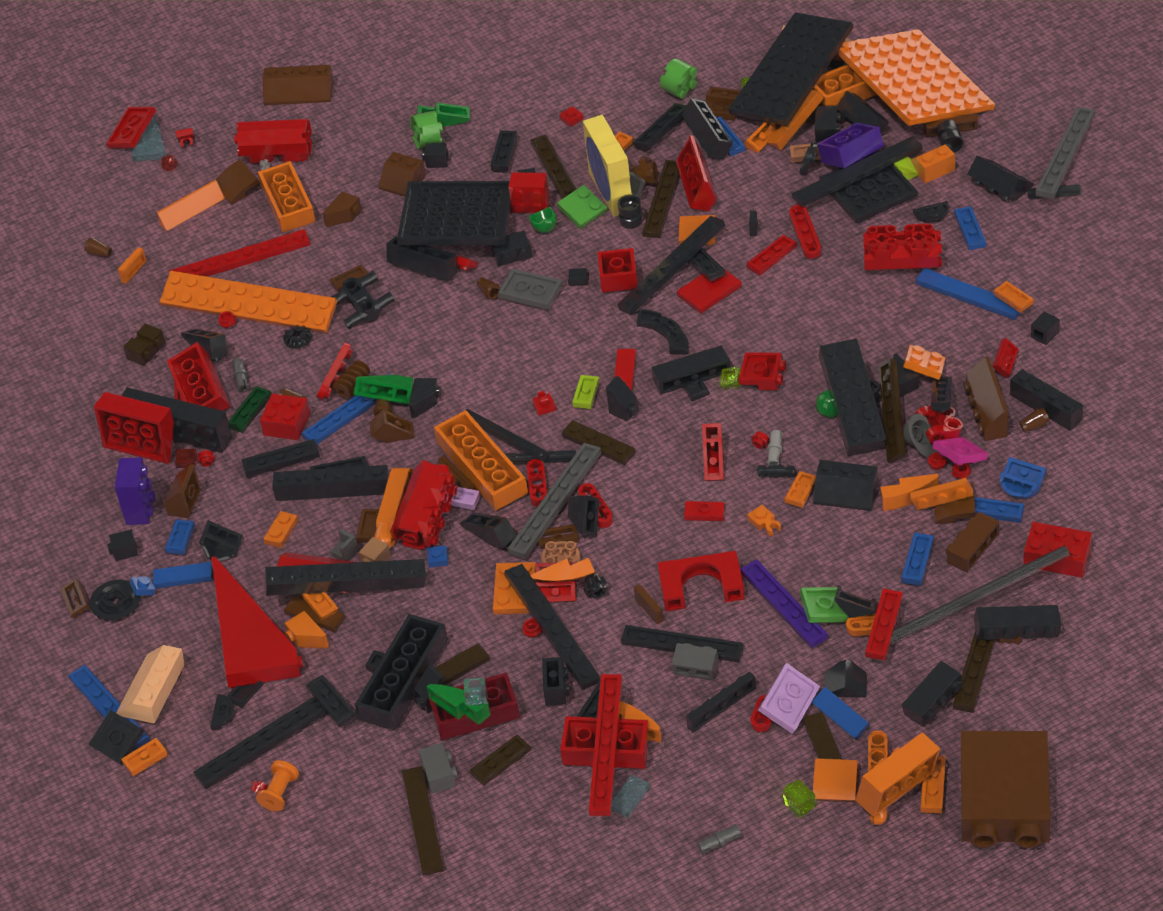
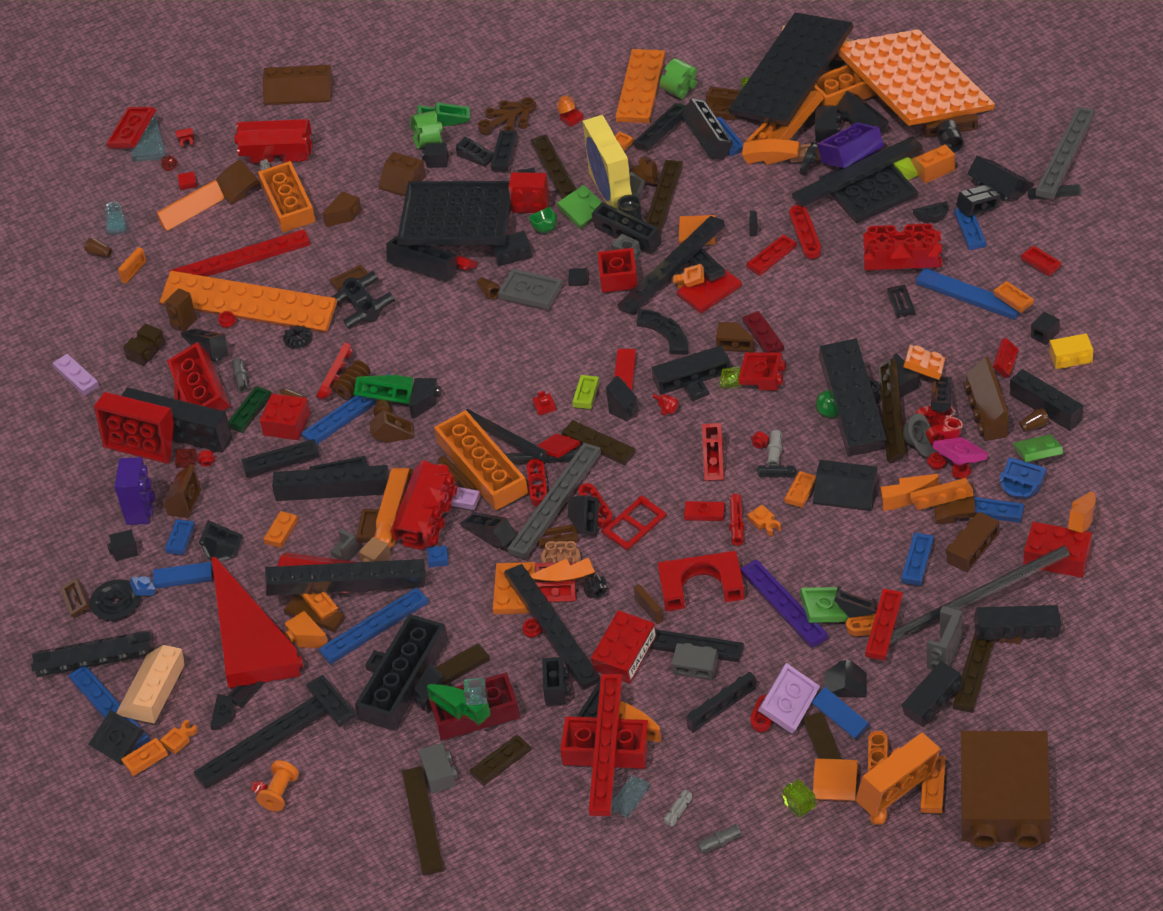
(75, 374): none -> lavender plate
(92, 653): none -> black slope
(114, 219): none -> clear light blue piece
(178, 739): none -> orange plate
(180, 310): none -> reddish brown brick
(187, 180): none -> red tile
(373, 626): none -> blue tile
(466, 145): none -> black slope
(525, 107): none -> reddish brown plant
(558, 445): none -> red piece
(565, 104): none -> orange plate
(606, 531): none -> red window
(618, 222): none -> black brick
(624, 242): none -> dark grey brick
(624, 646): none -> red brick
(640, 86): none -> orange plate
(667, 403): none -> red piece
(678, 808): none -> light grey axle
(691, 276): none -> orange plate
(695, 176): red slope -> none
(734, 337): none -> reddish brown slope
(736, 525): none -> red pin
(763, 333): none -> dark red plate
(770, 150): none -> orange slope
(903, 311): none -> black tile
(951, 636): none -> dark grey panel
(978, 200): none -> black brick
(1038, 448): none -> bright green plate
(1041, 260): none -> red plate
(1071, 351): none -> yellow brick
(1082, 512): none -> orange slope

